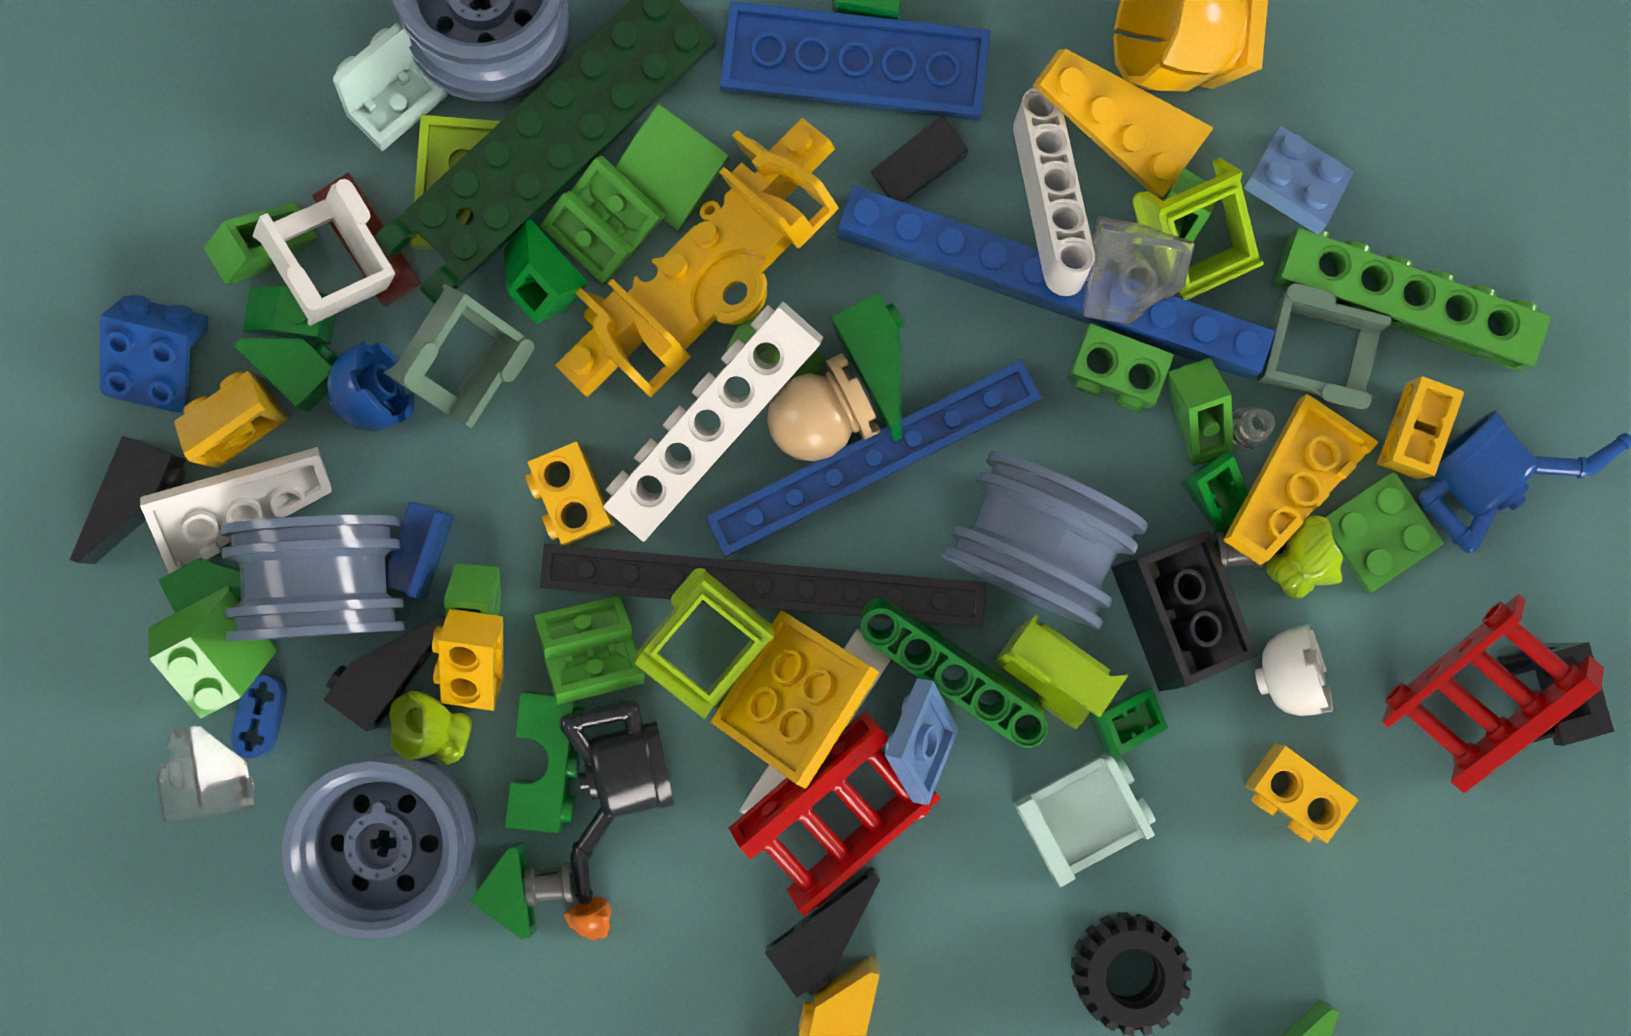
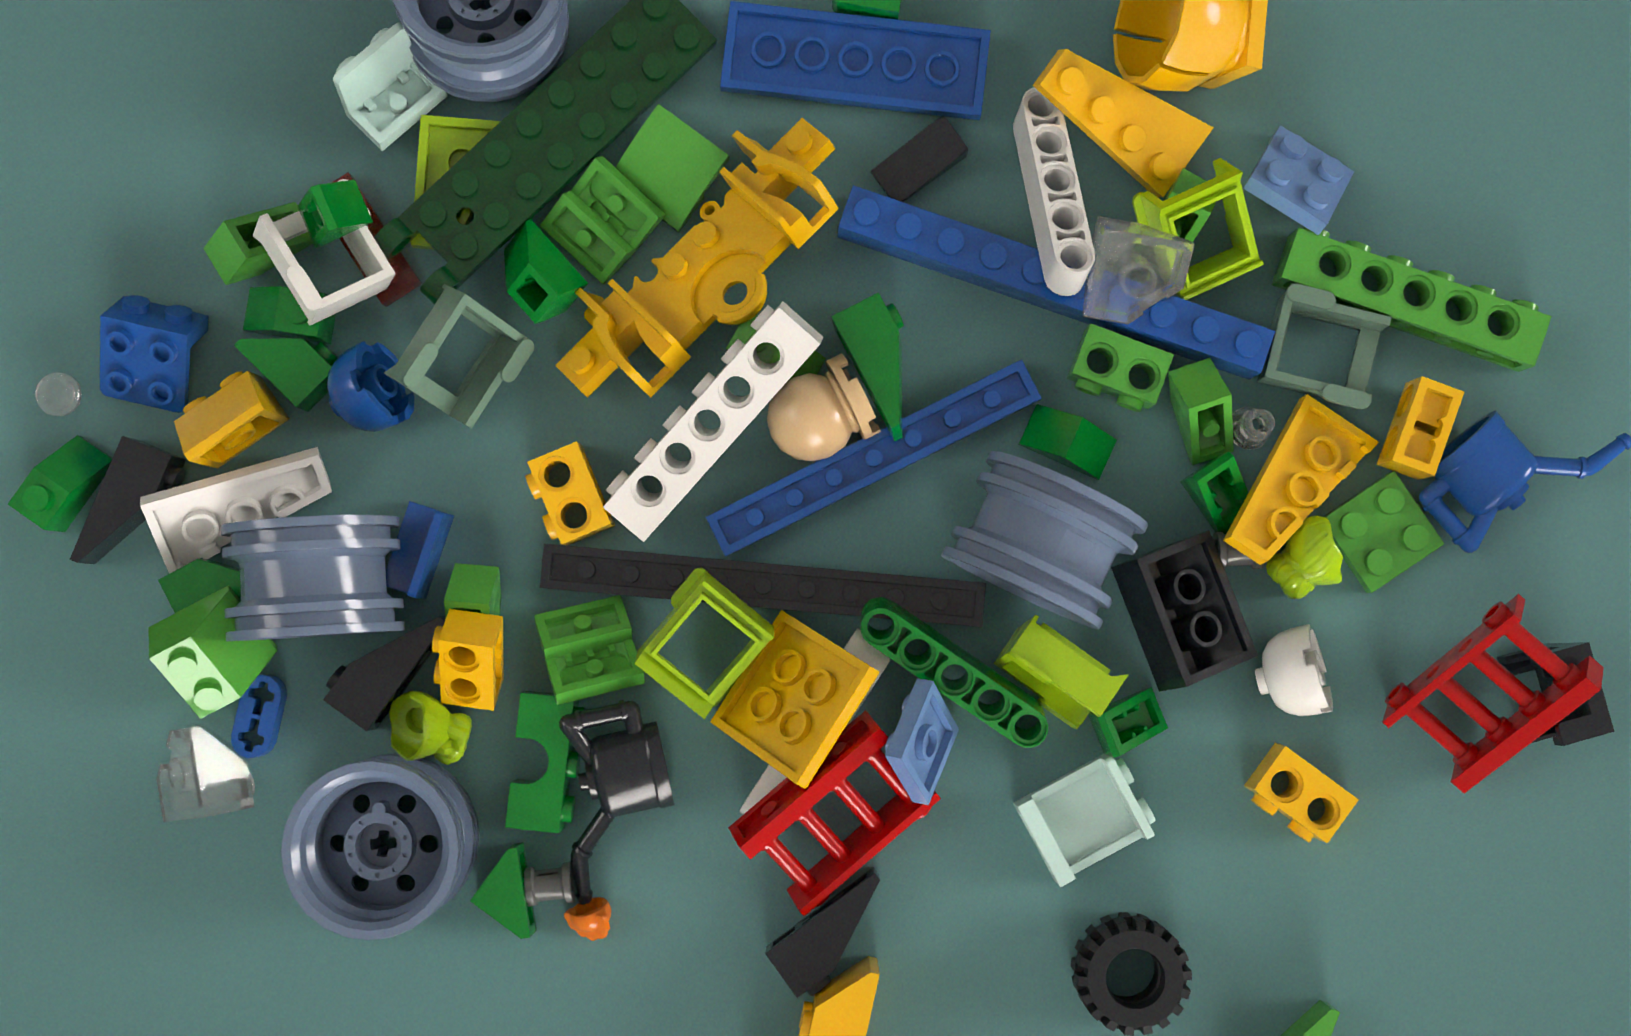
(58, 394): none -> clear plate
(61, 485): none -> green slope
(333, 211): none -> green slope
(1068, 440): none -> green slope

